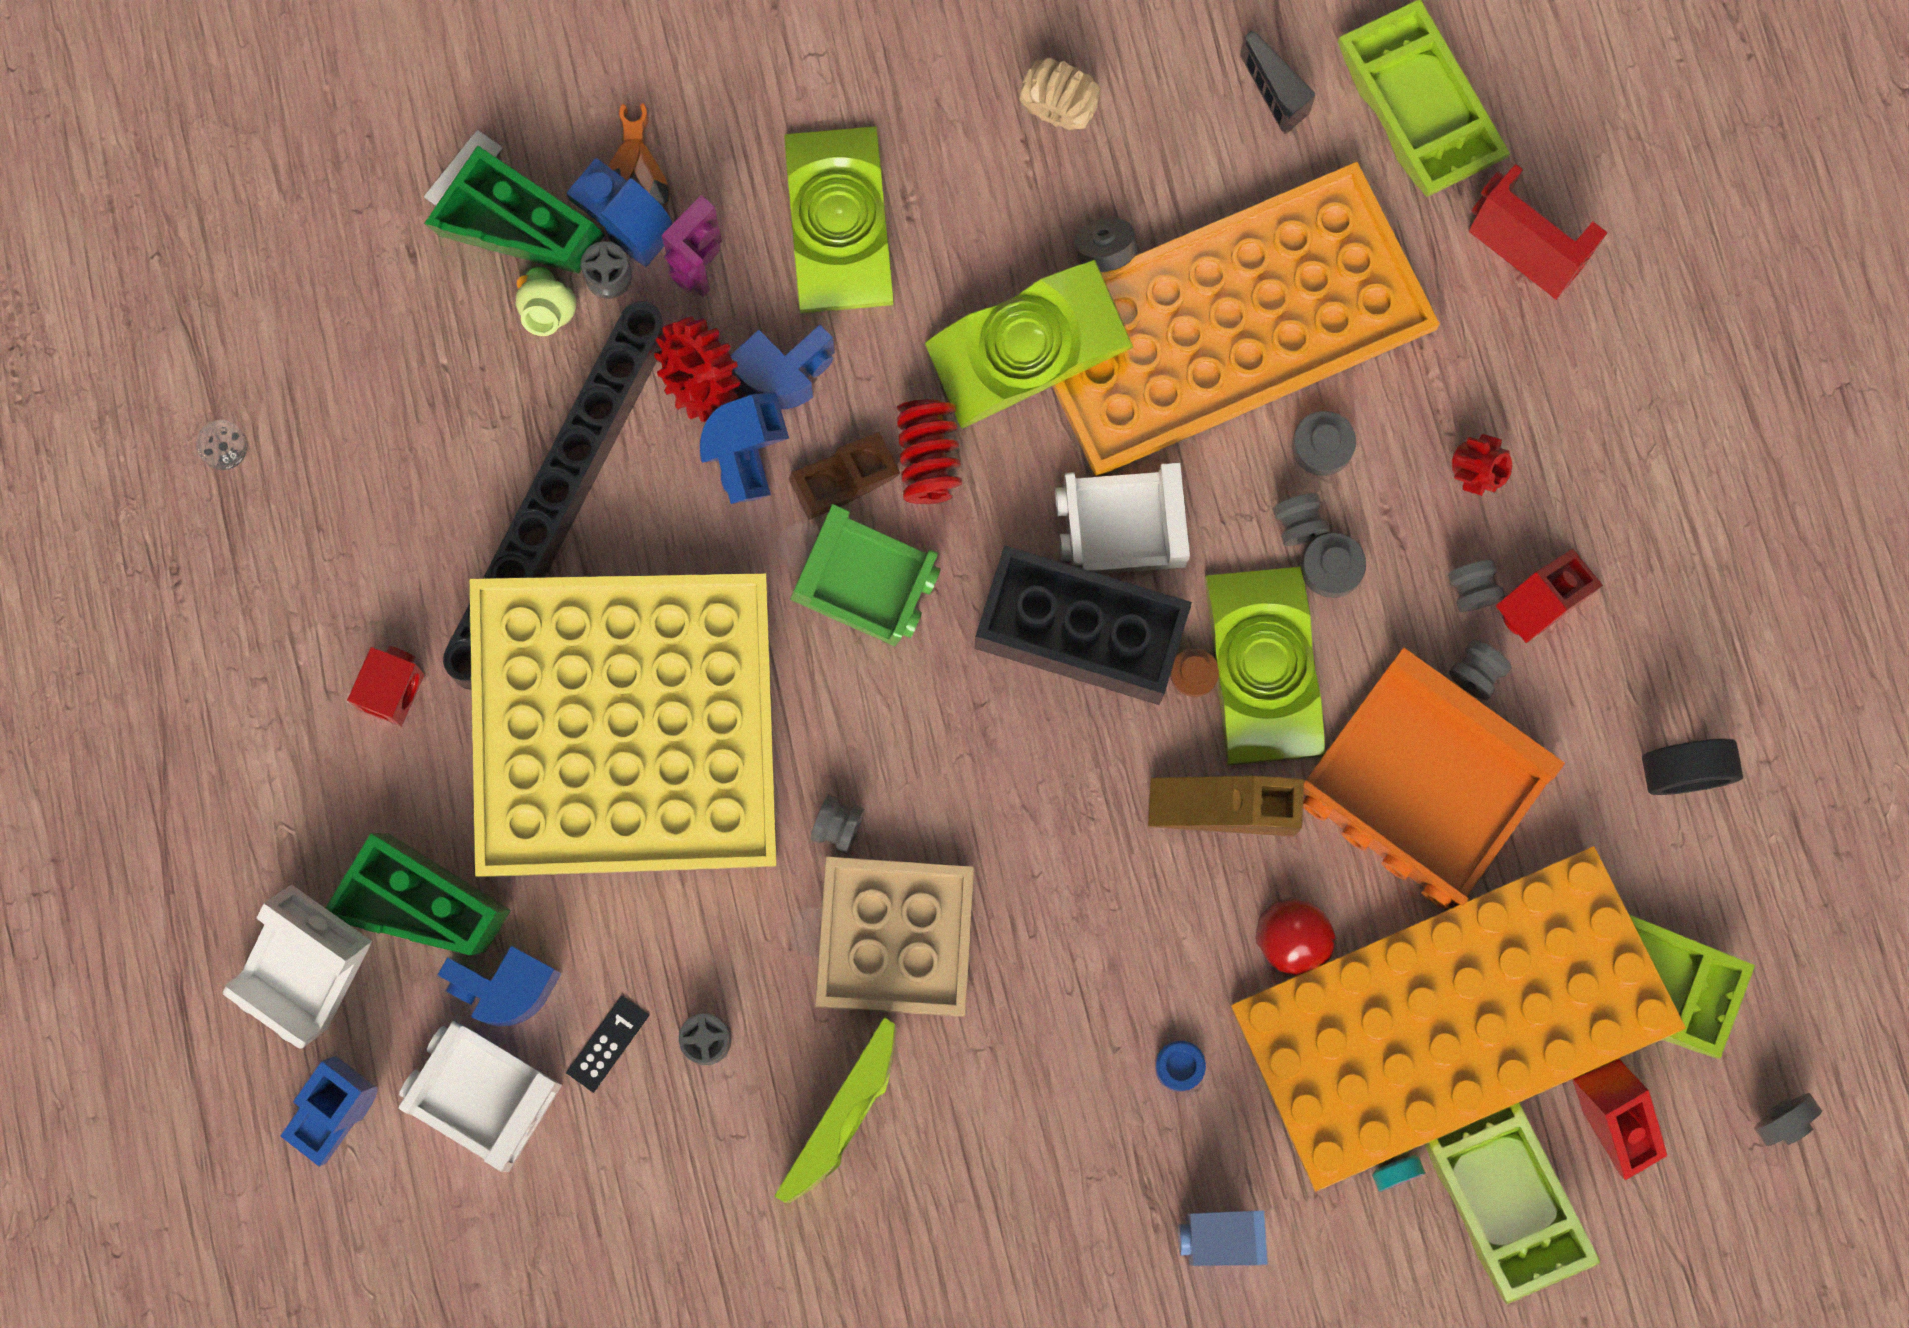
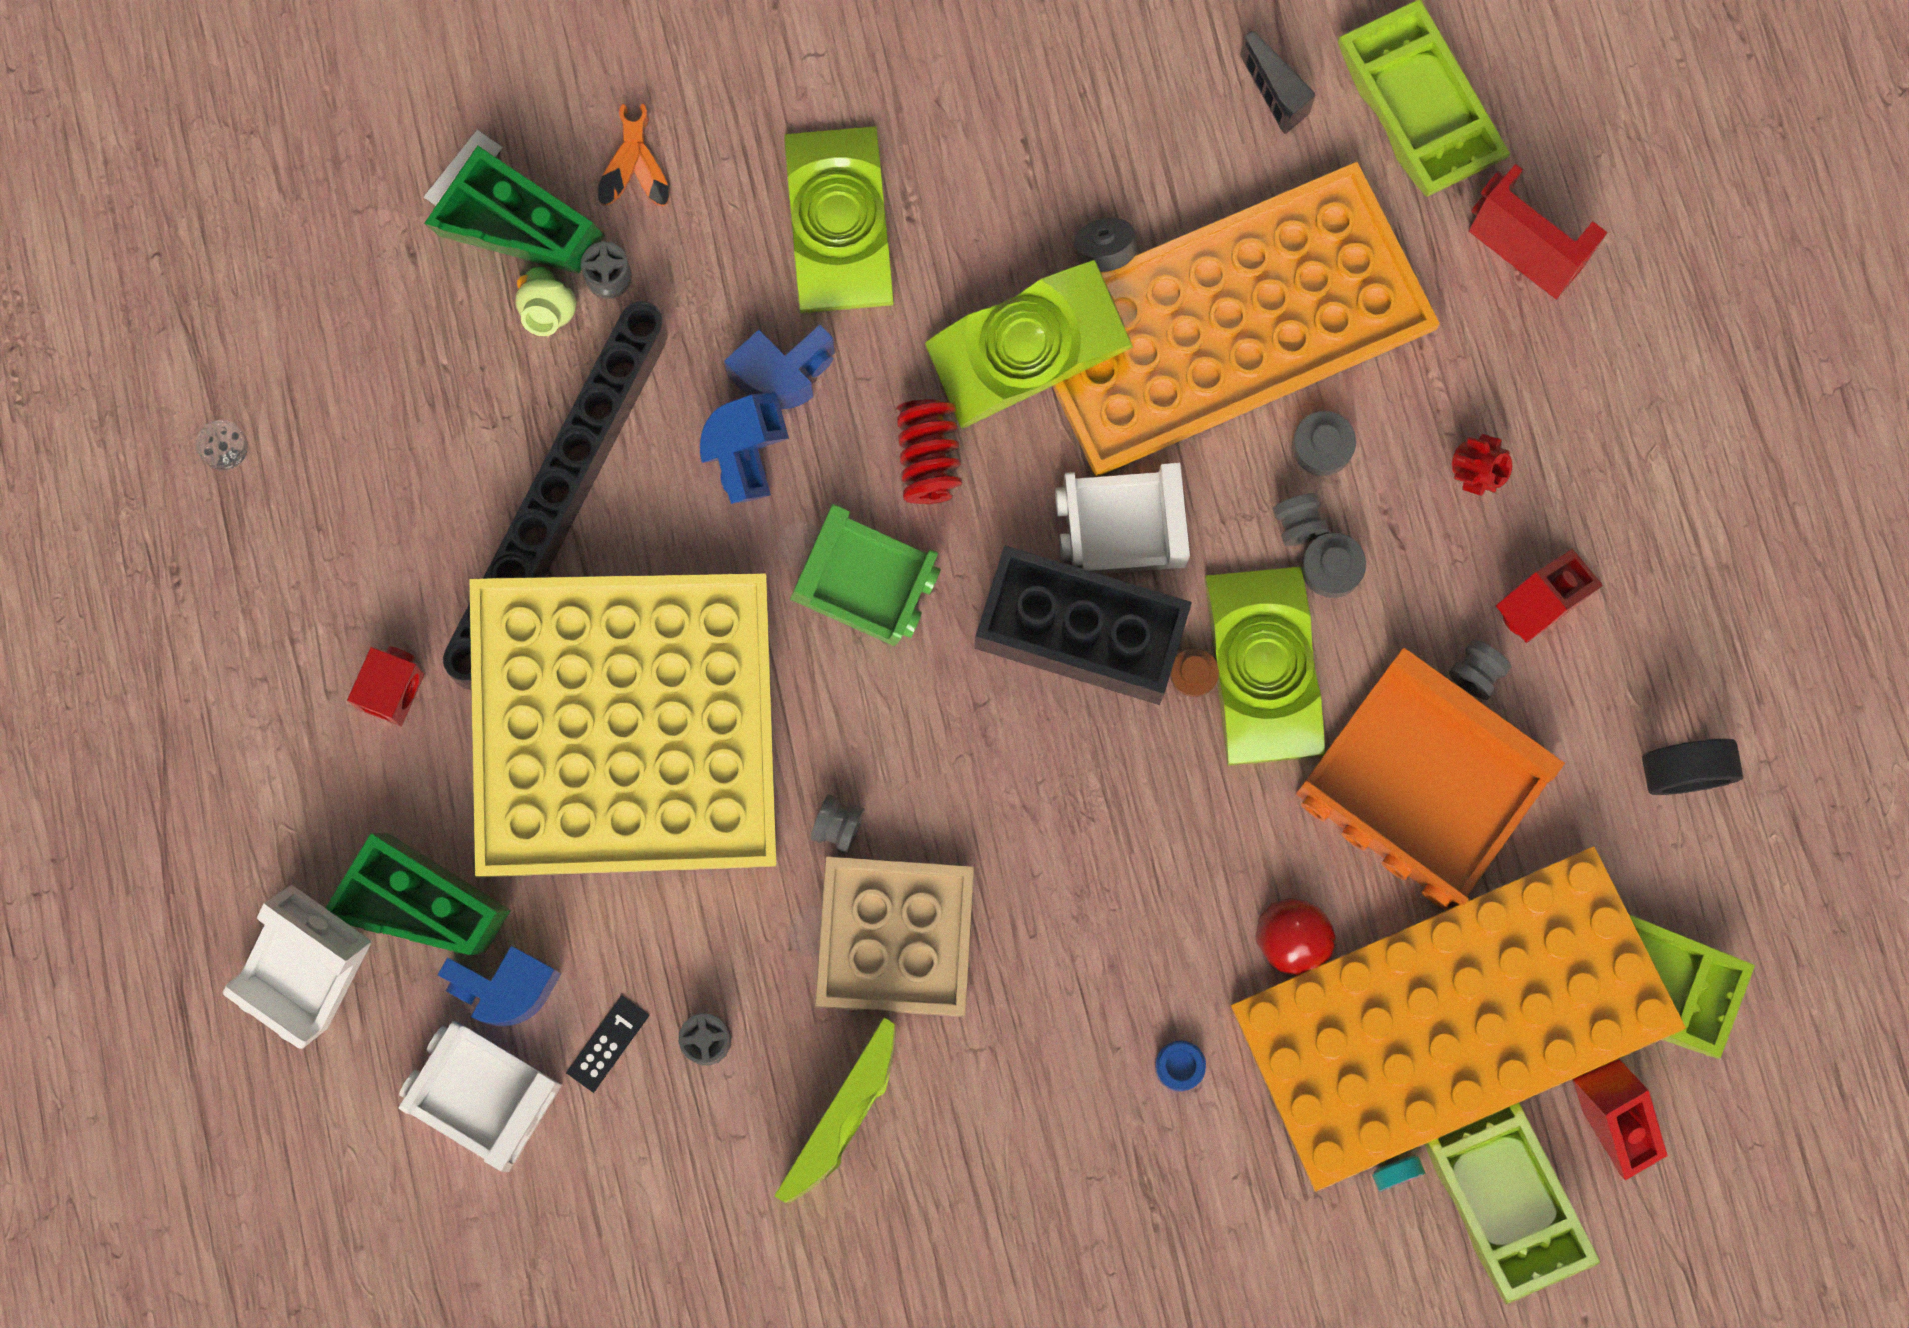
(328, 1109): blue brick -> none
(625, 210): blue brick -> none
(692, 245): magenta bracket -> none
(696, 367): red gear -> none
(844, 476): reddish brown slope -> none
(1060, 94): tan gear -> none
(1224, 1238): medium blue slope -> none
(1228, 804): pearl gold slope -> none
(1476, 585): dark grey wheel -> none
(1788, 1120): dark grey wheel -> none

